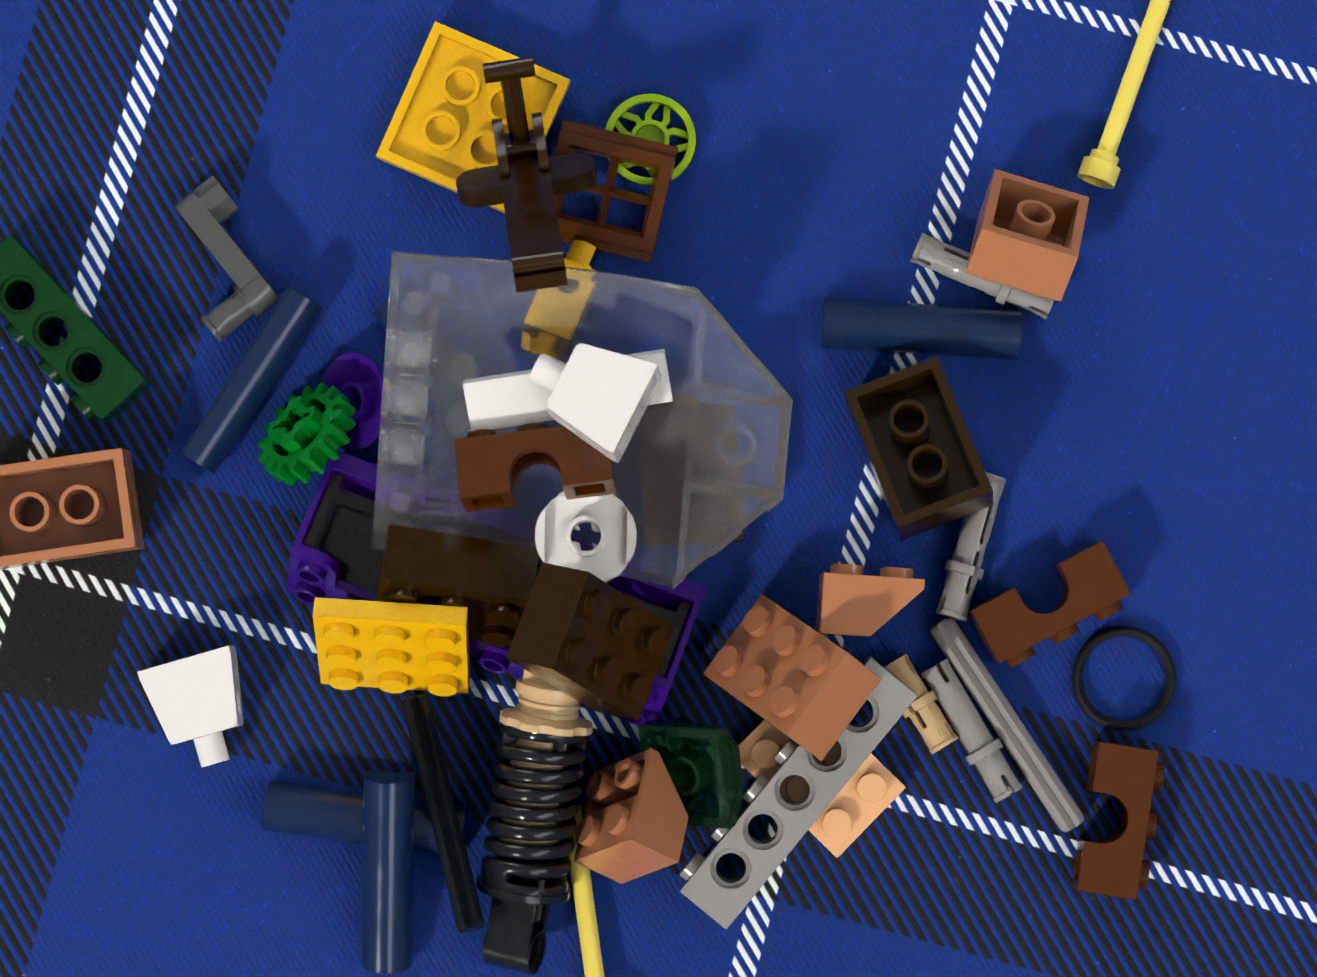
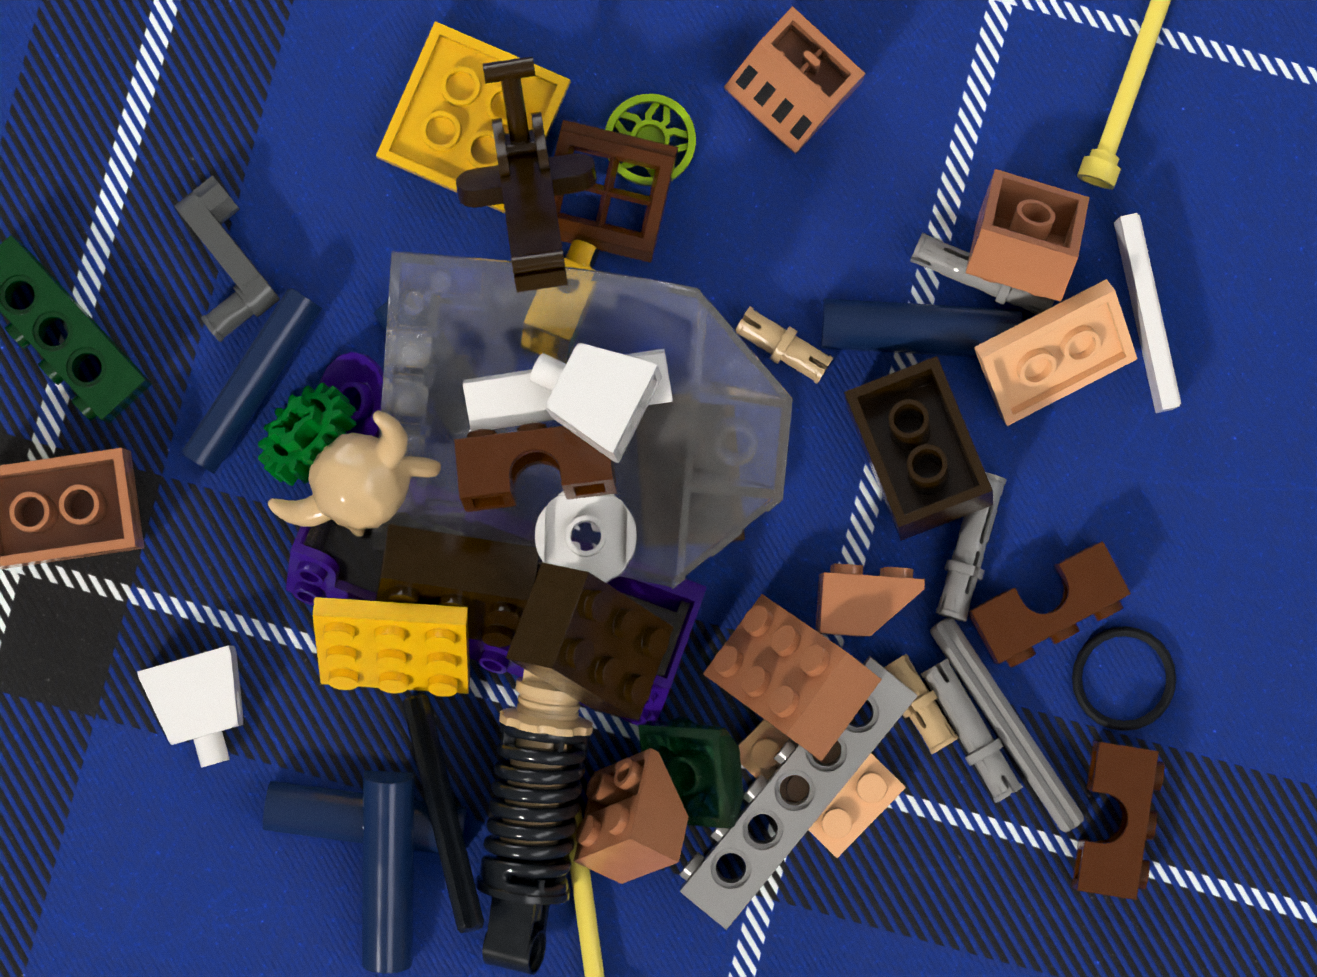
(358, 480): none -> tan piece
(783, 345): none -> tan pin
(794, 80): none -> nougat slope
(1056, 352): none -> light nougat plate
(1147, 313): none -> white tile

